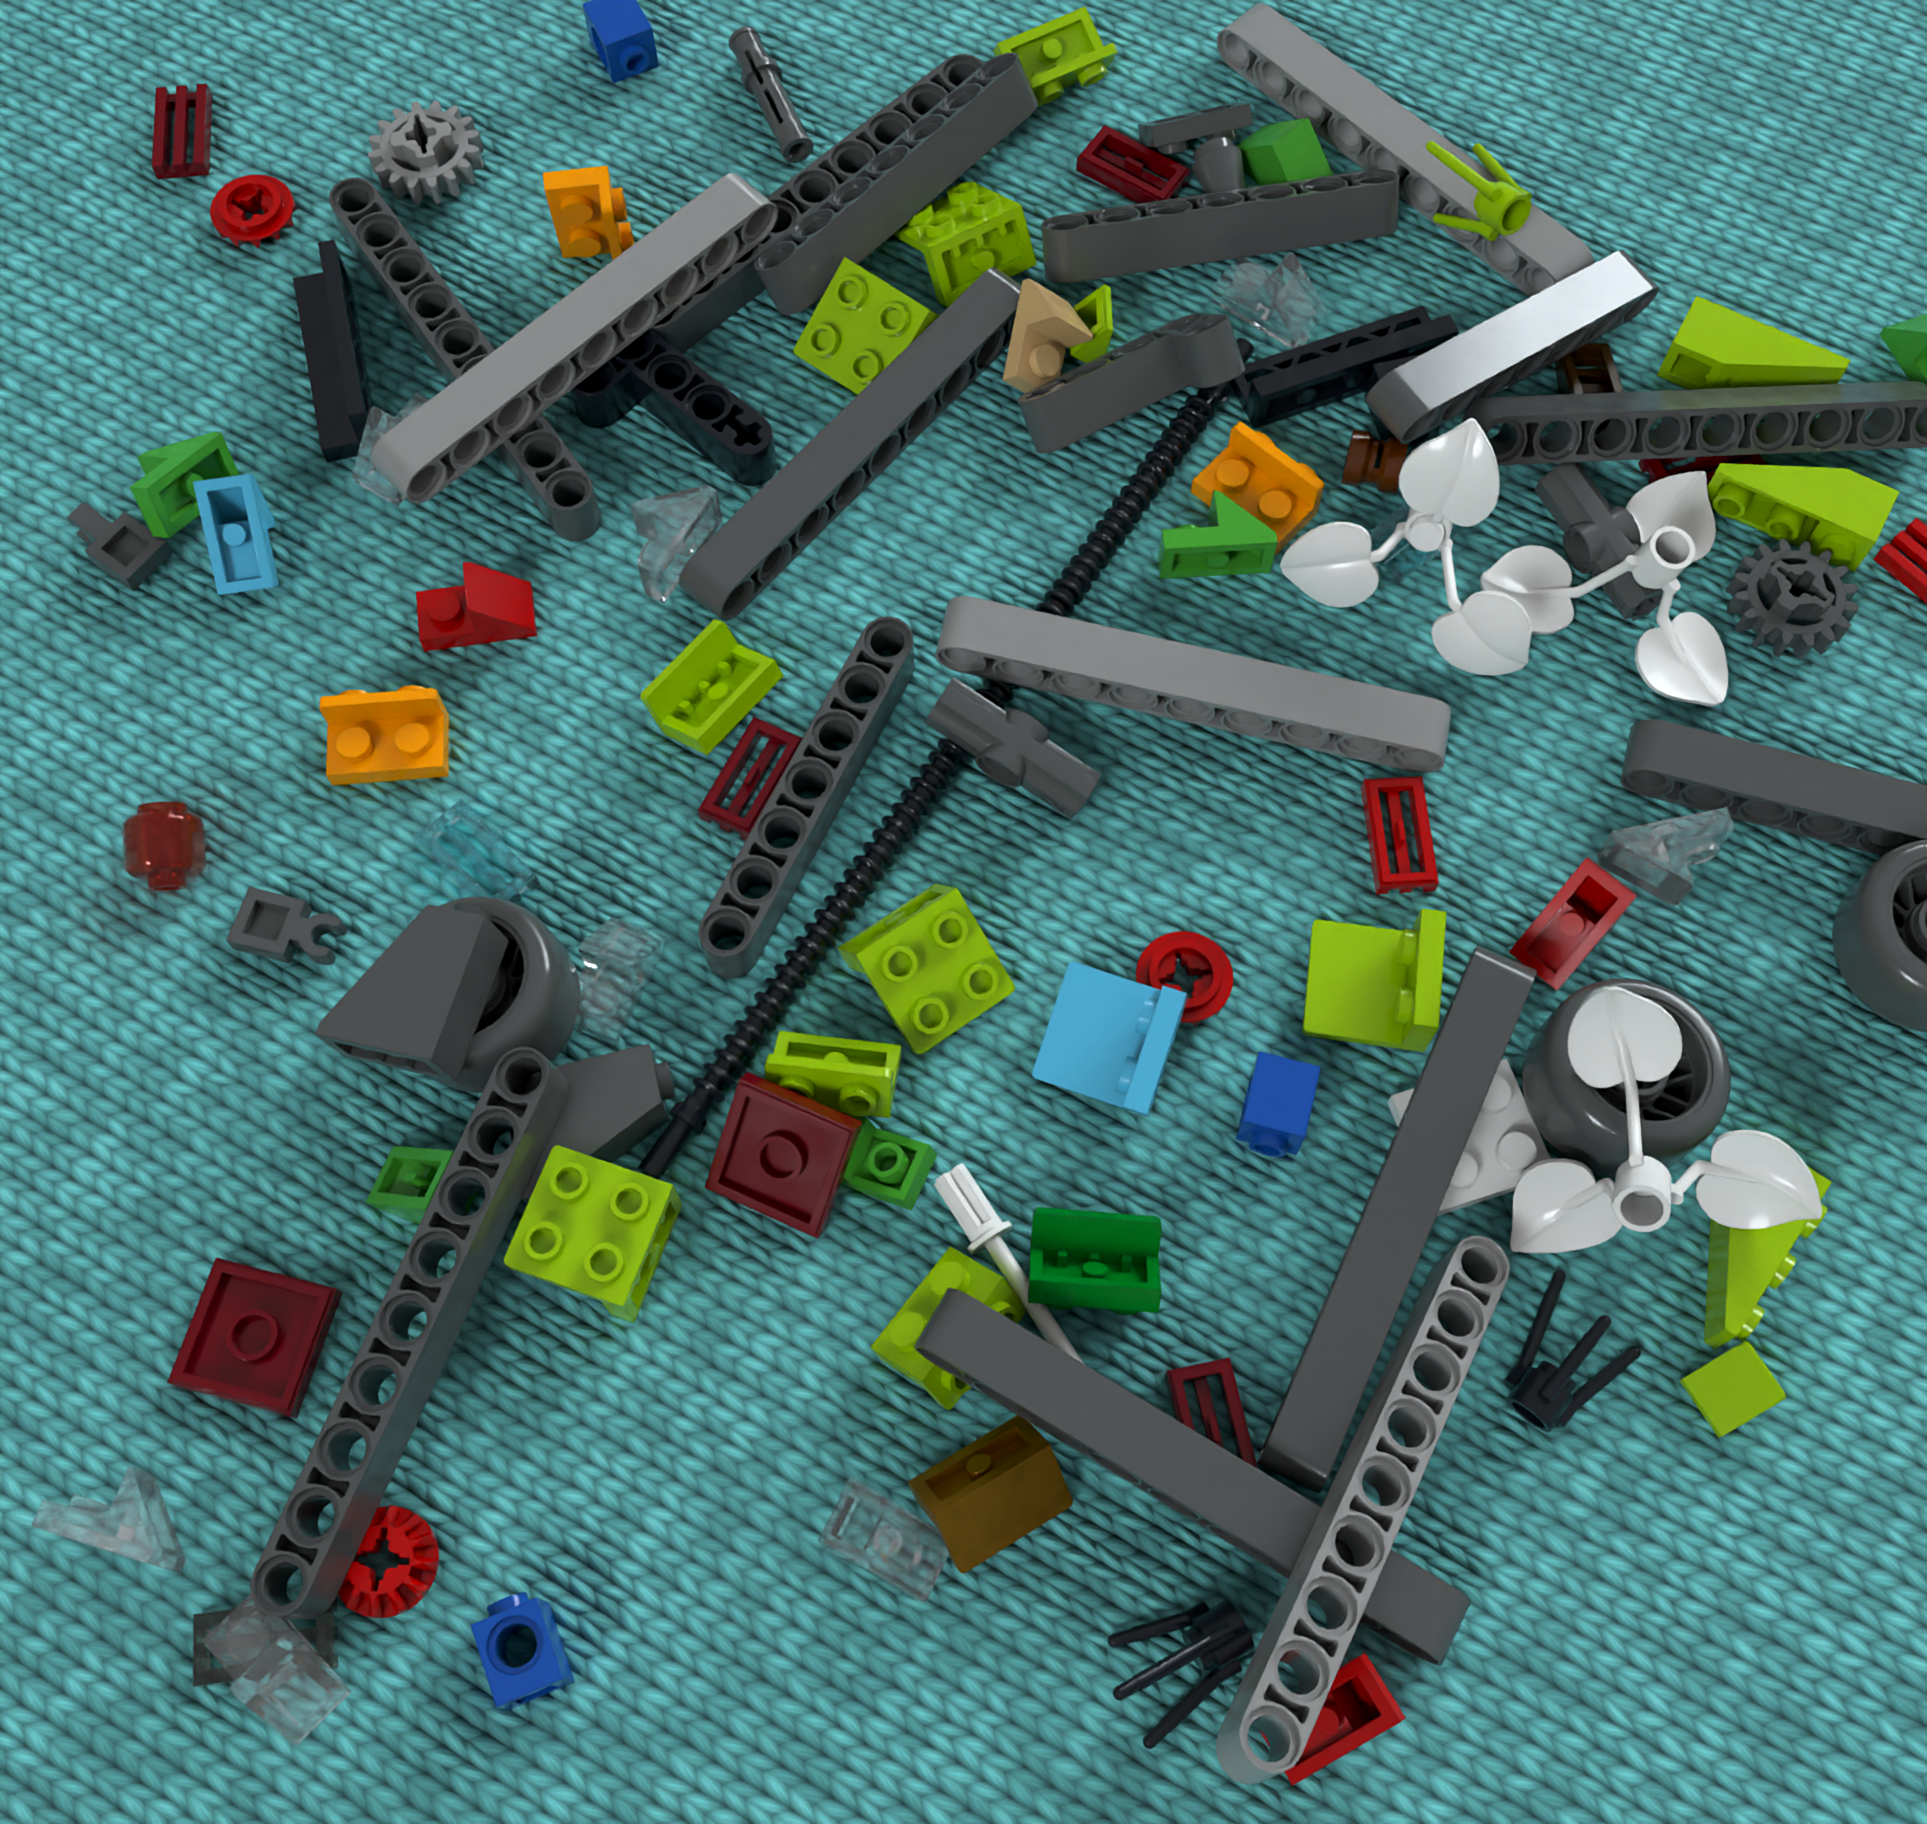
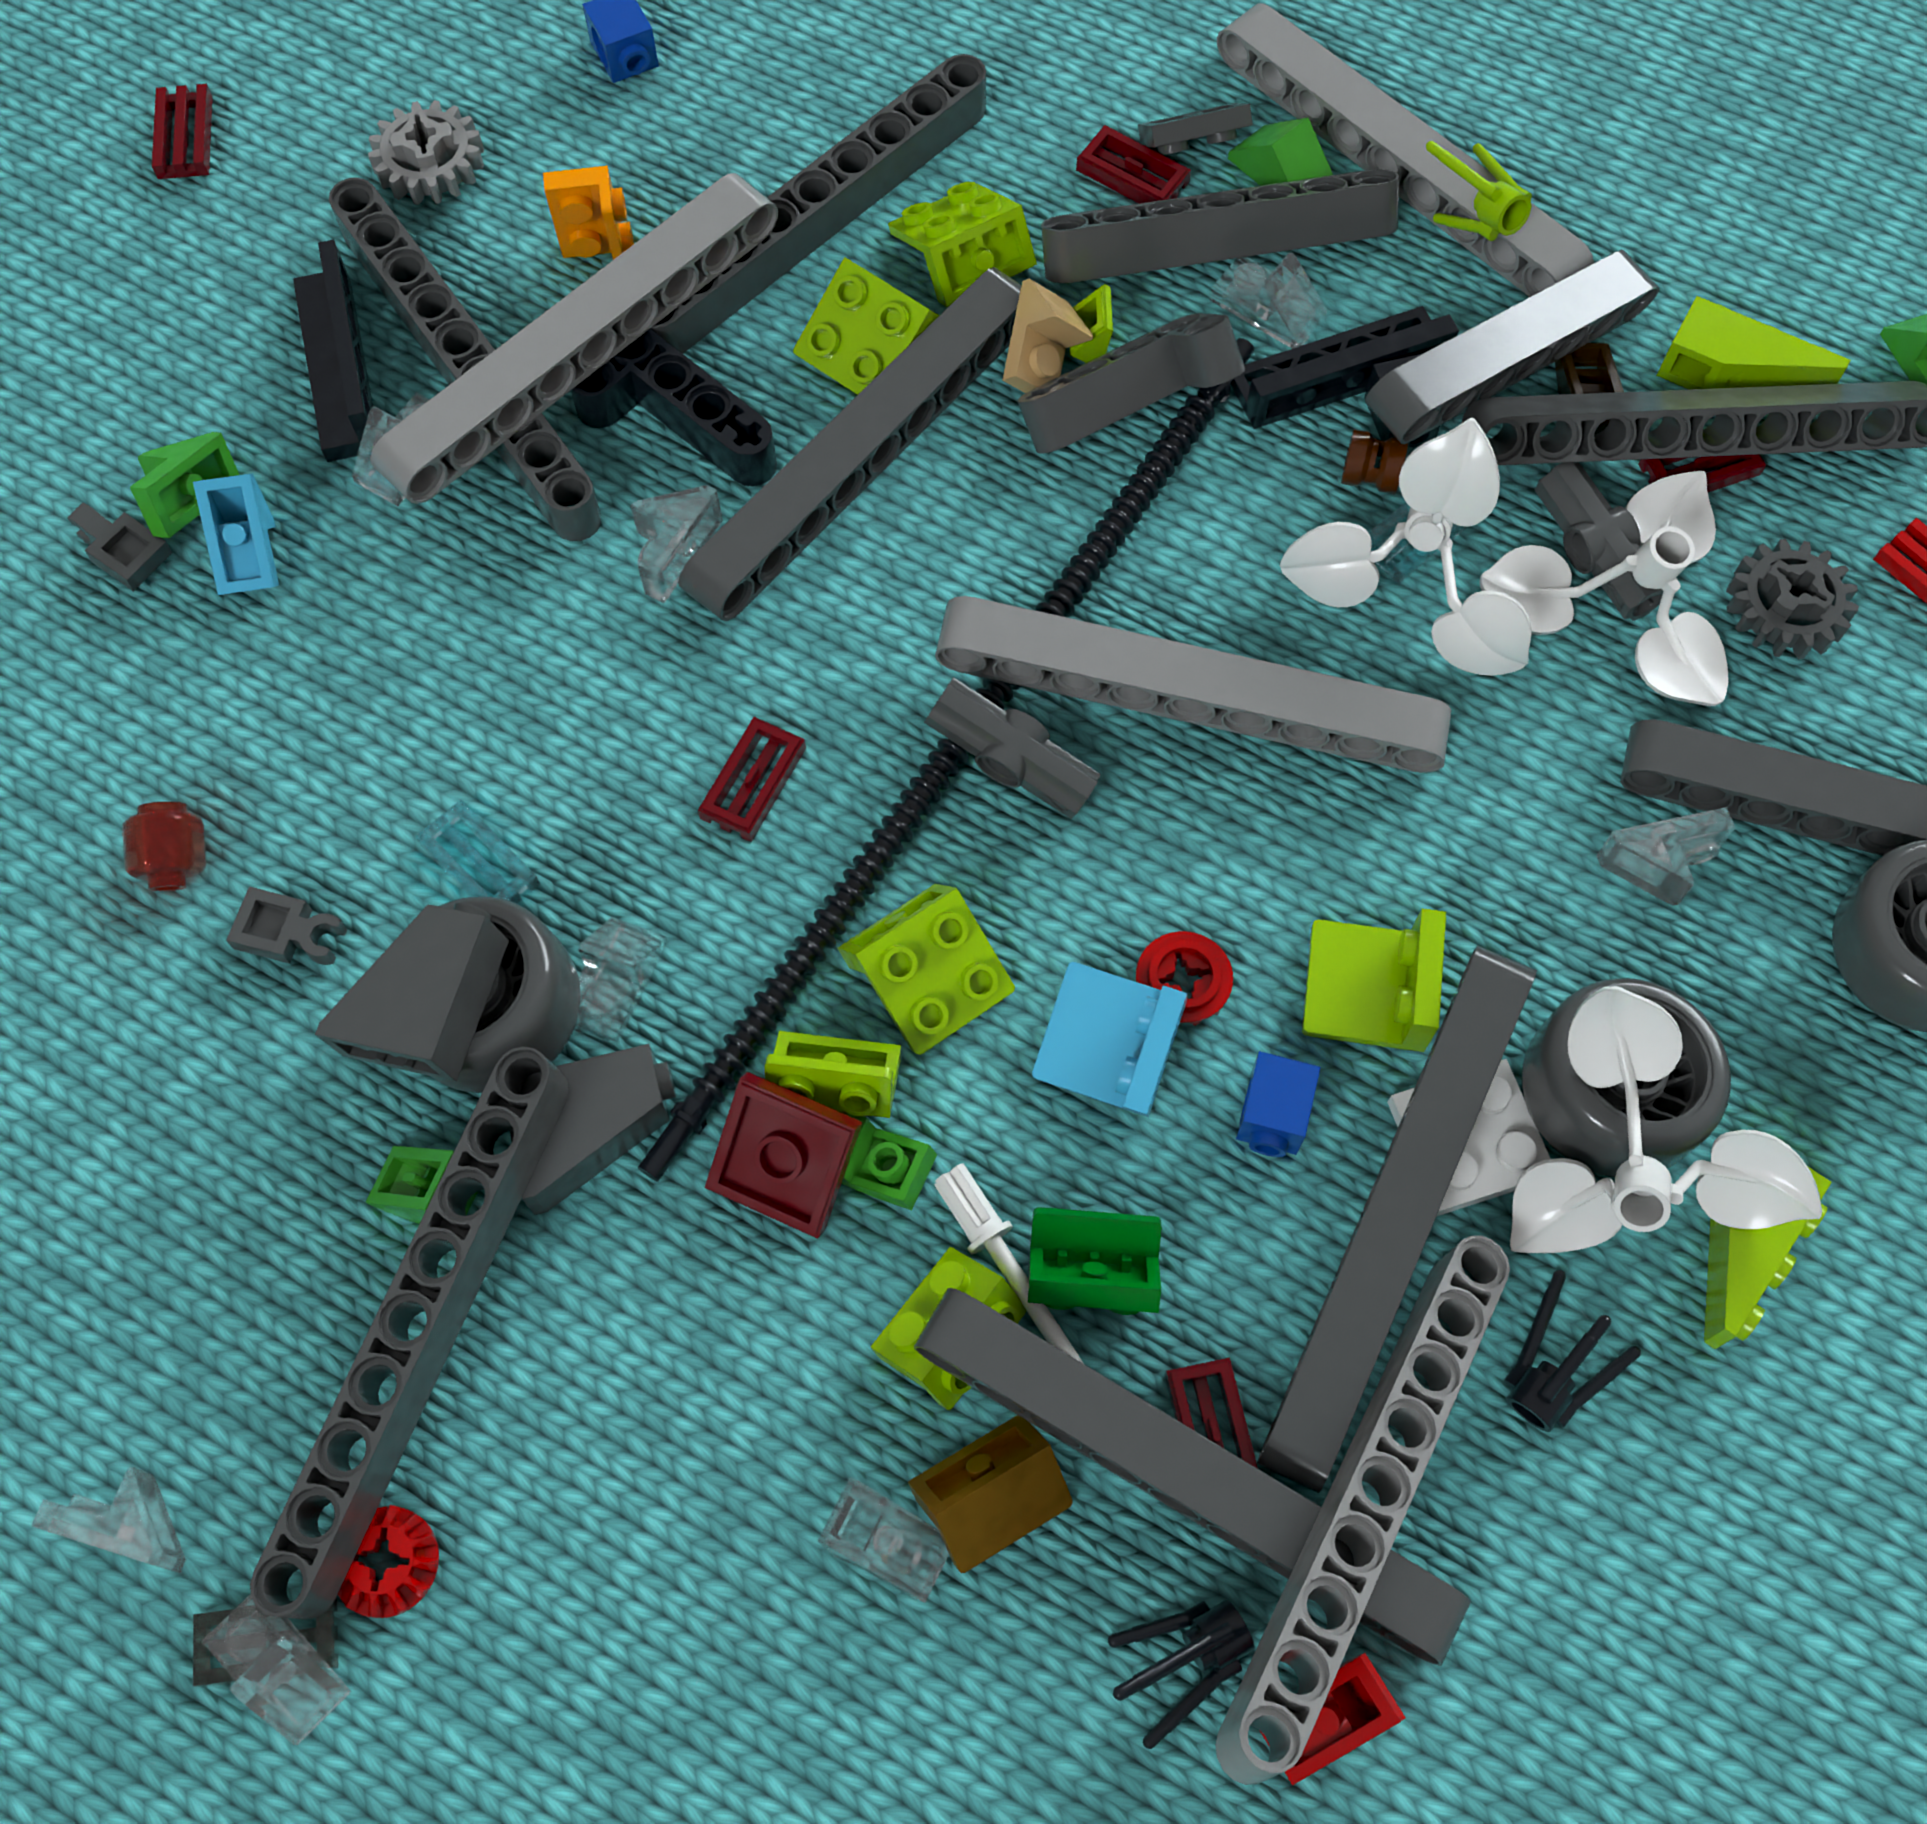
(248, 195): red gear -> none
(255, 1337): dark red tile -> none
(386, 735): light orange bracket -> none
(479, 612): red slope -> none
(547, 1668): blue brick -> none
(595, 1230): lime bracket -> none
(709, 688): lime bracket -> none
(763, 80): dark grey pin -> none
(808, 818): dark grey beam -> none
(896, 183): dark grey beam -> none
(1060, 54): lime bracket -> none
(1219, 166): dark grey cone -> none
(1229, 546): bright green slope -> none
(1262, 483): light orange bracket -> none
(1403, 878): red tile -> none
(1573, 923): red slope -> none
(1733, 1388): lime slope -> none
(1810, 504): lime slope -> none

